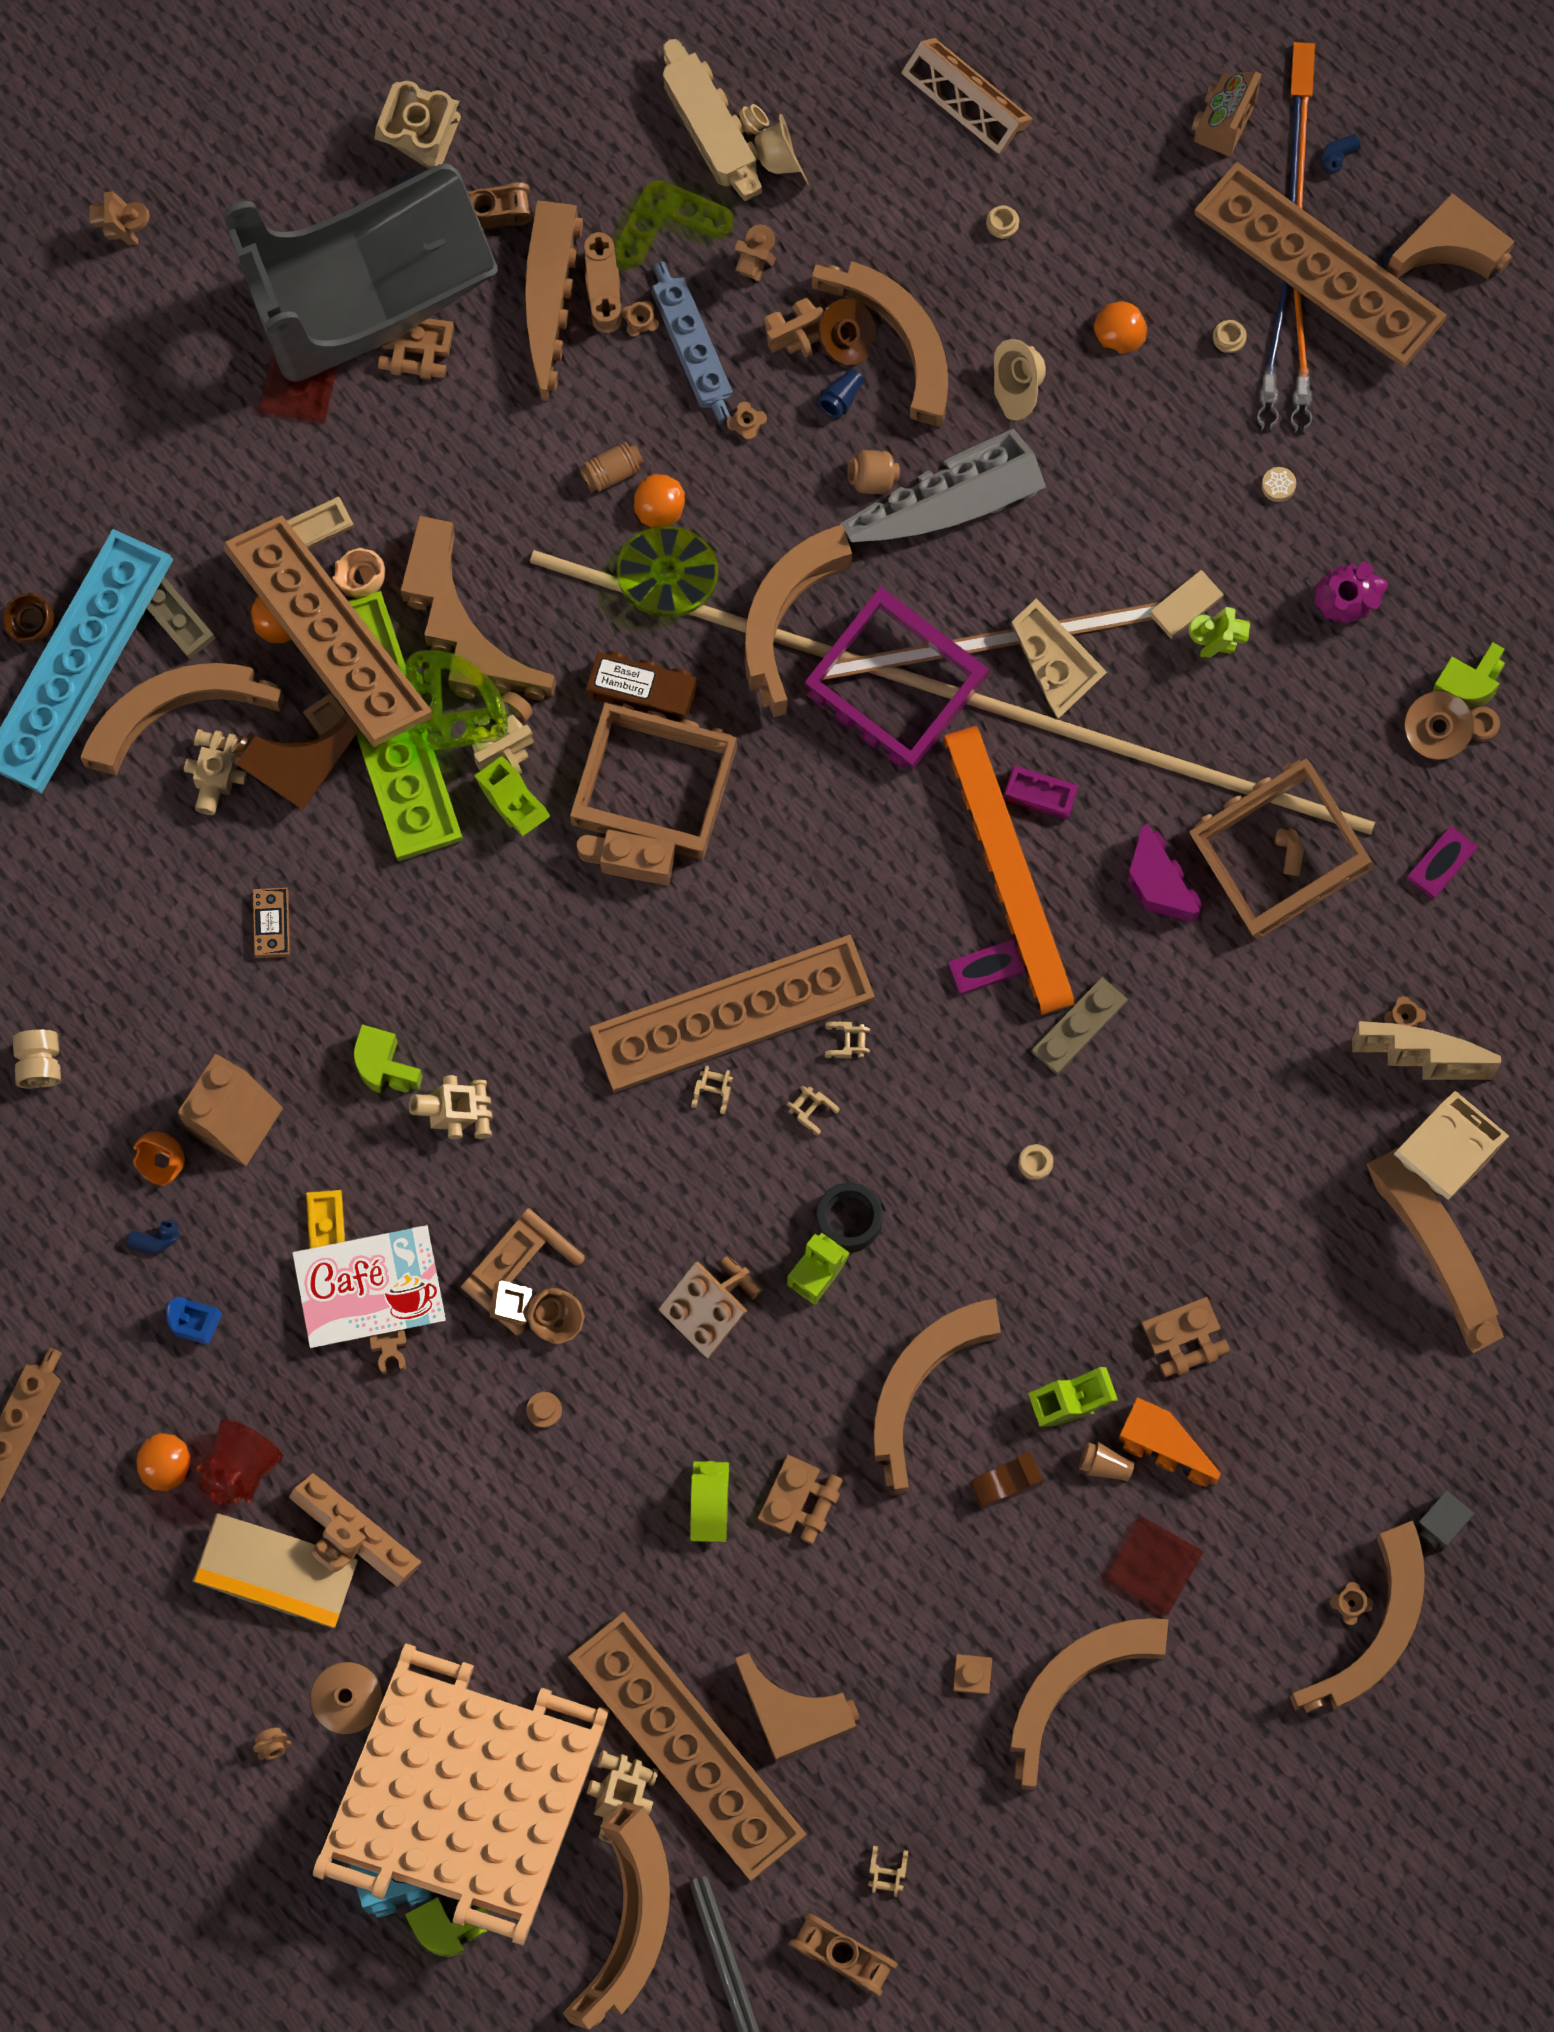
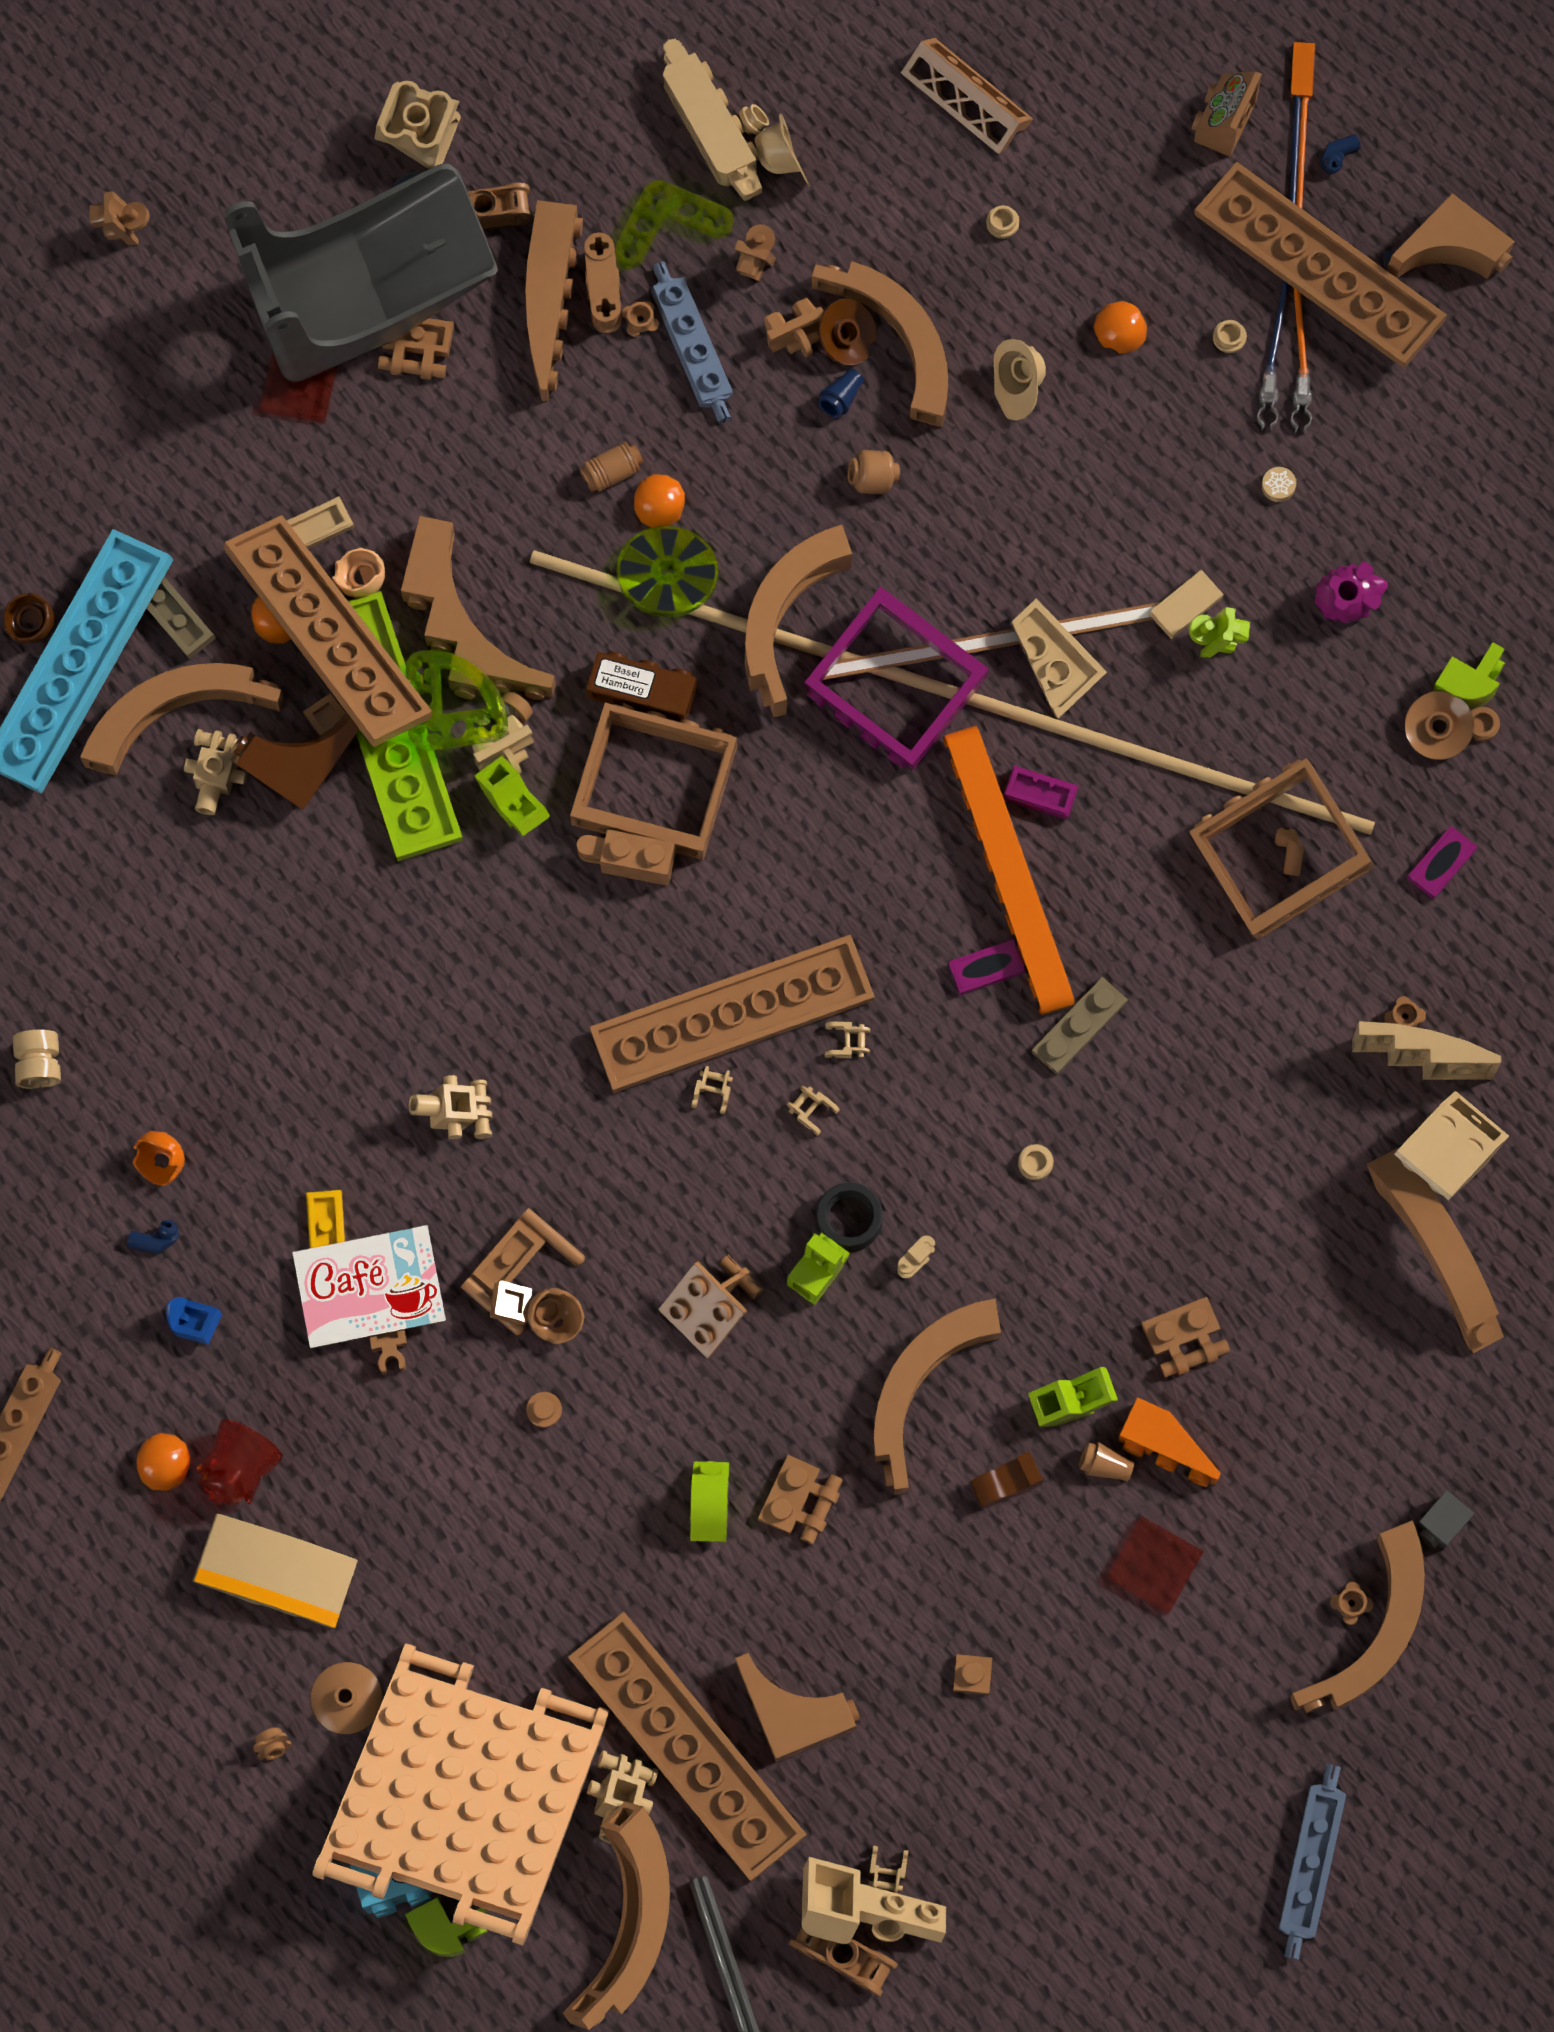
(229, 1110): medium nougat slope -> none
(271, 922): tile -> none
(351, 1533): medium nougat plate -> none
(375, 1065): lime brick -> none
(750, 429): medium nougat plate -> none
(838, 1903): none -> tan plate
(916, 1257): none -> tan piece
(971, 486): light grey wedge -> none
(1097, 1649): medium nougat arch -> none
(1159, 880): magenta slope -> none
(1312, 1862): none -> sand blue plate

